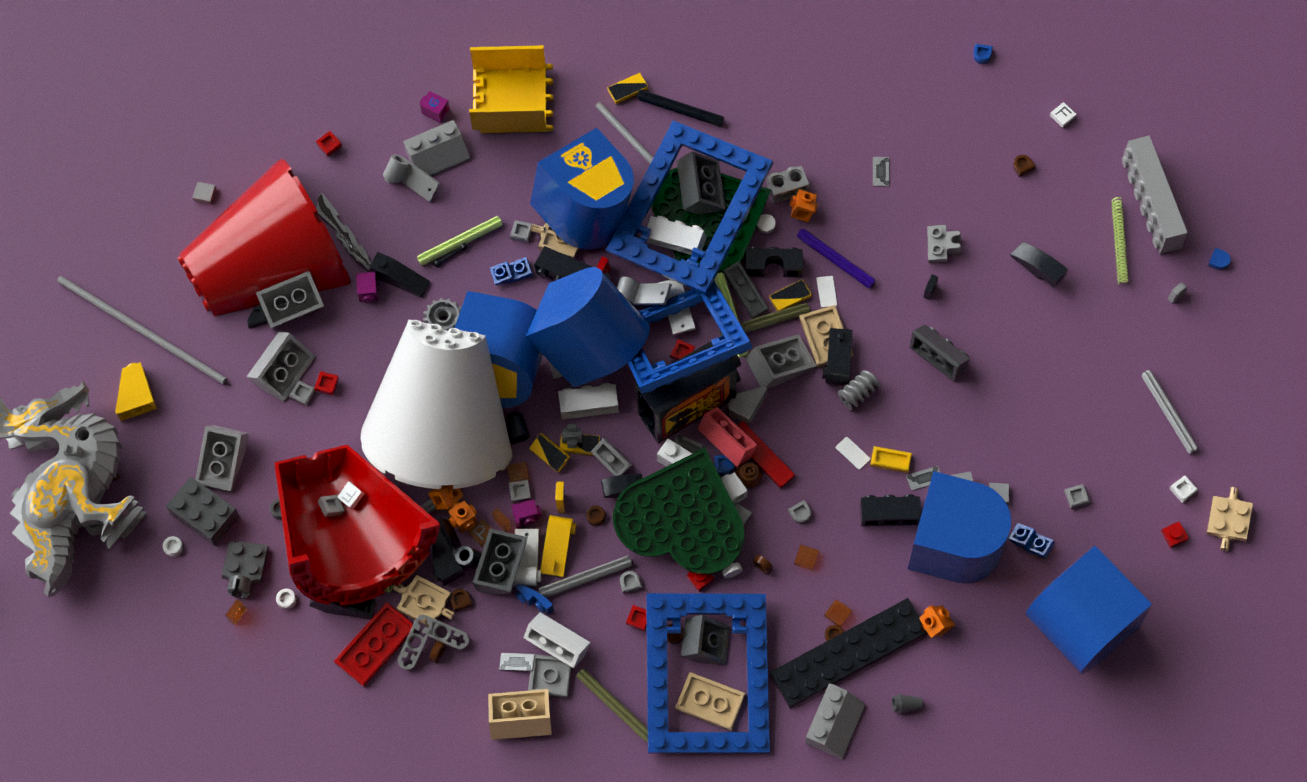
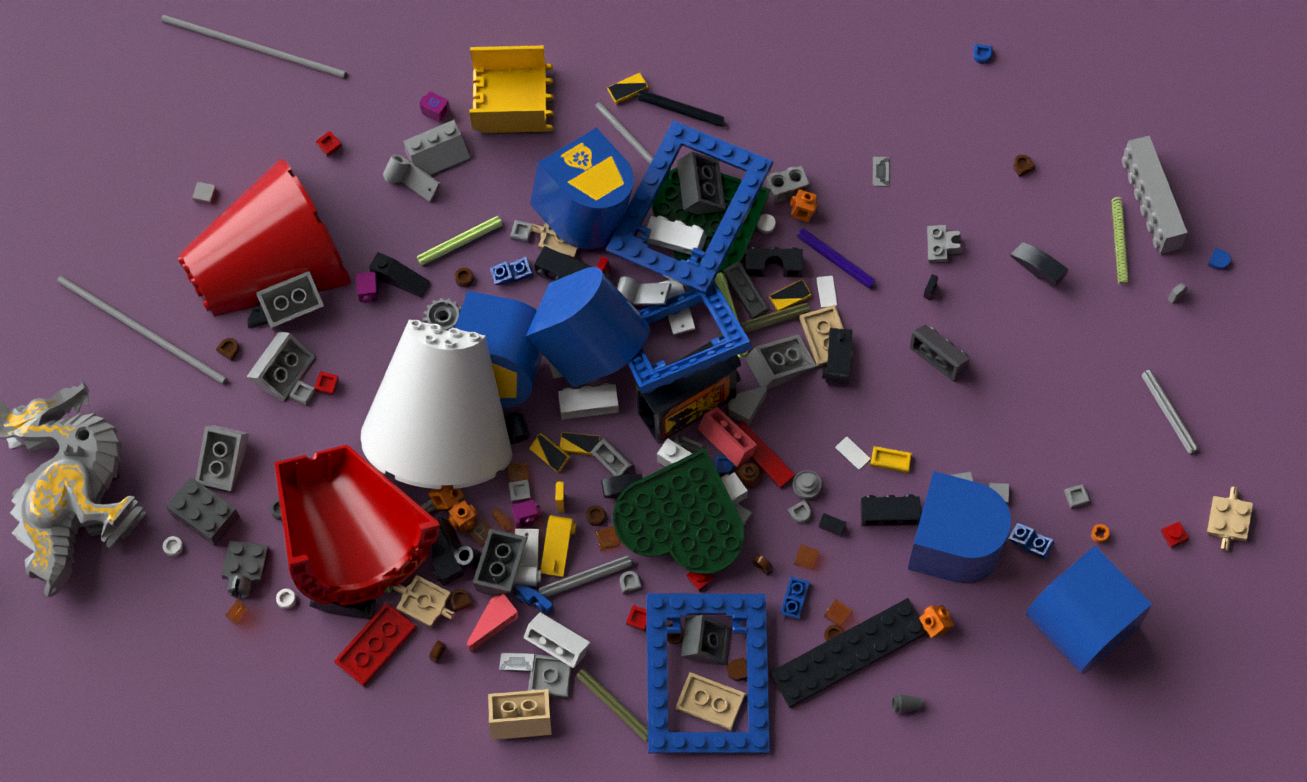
(134, 393): yellow slope -> none
(228, 348): none -> reddish brown tile
(253, 46): none -> light grey piece
(331, 506): light grey tile -> none
(344, 233): light grey sword -> none
(350, 495): white tile -> none
(431, 632): light grey beam -> none
(437, 263): black hinge -> none
(464, 277): none -> reddish brown tile
(494, 619): none -> coral slope
(572, 435): dark grey gear -> none
(607, 538): none -> clear orange tile
(681, 349): red plate -> none
(732, 570): white tile -> none
(737, 669): none -> reddish brown tile
(794, 597): none -> blue slope
(806, 484): none -> light grey plate
(832, 524): none -> black piece
(835, 721): light grey slope -> none
(858, 388): light grey piece -> none
(921, 478): sticker -> none
(1063, 114): white tile -> none
(1102, 527): none -> orange bush
(1183, 489): white tile -> none

